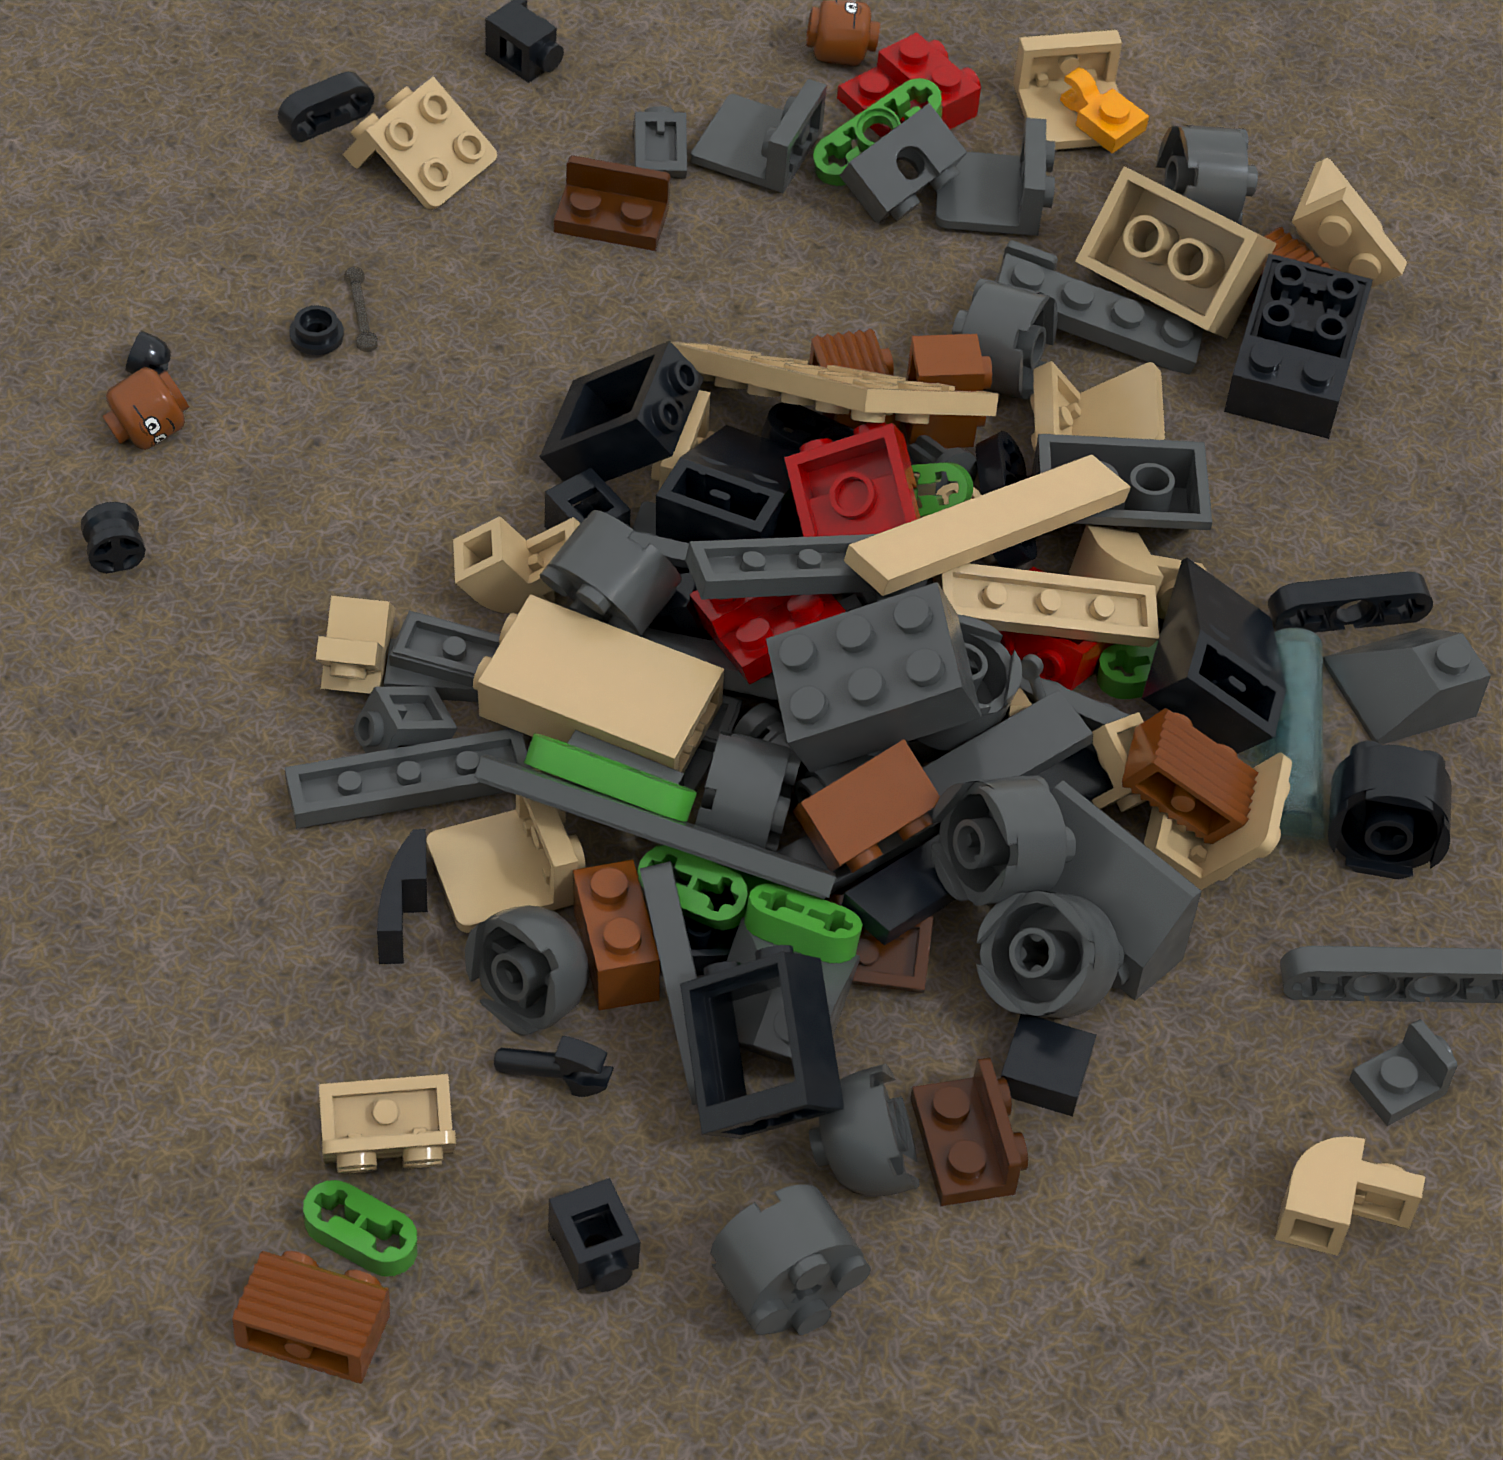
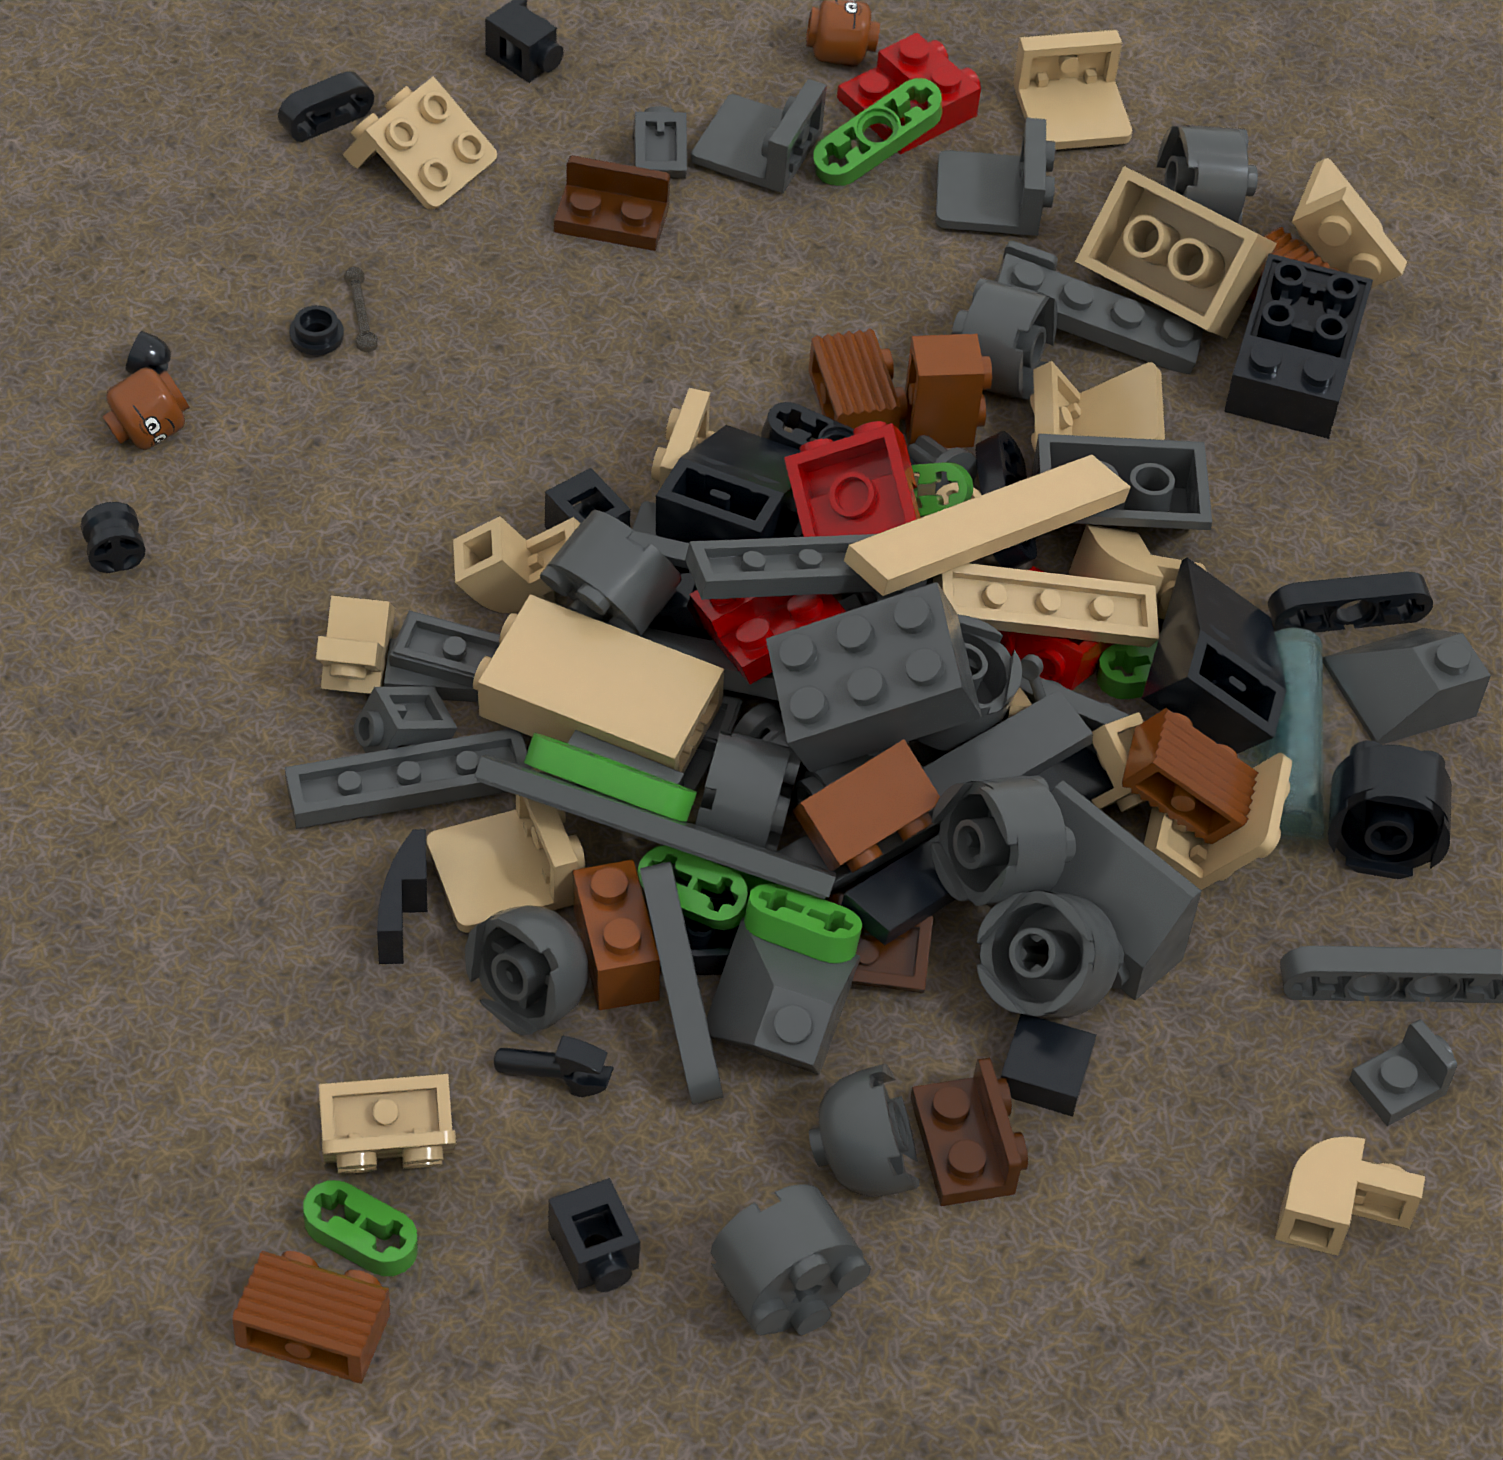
(590, 427): black window -> none
(715, 1048): black window -> none
(835, 387): tan wing -> none
(923, 143): dark grey brick -> none
(1105, 117): light orange plate -> none

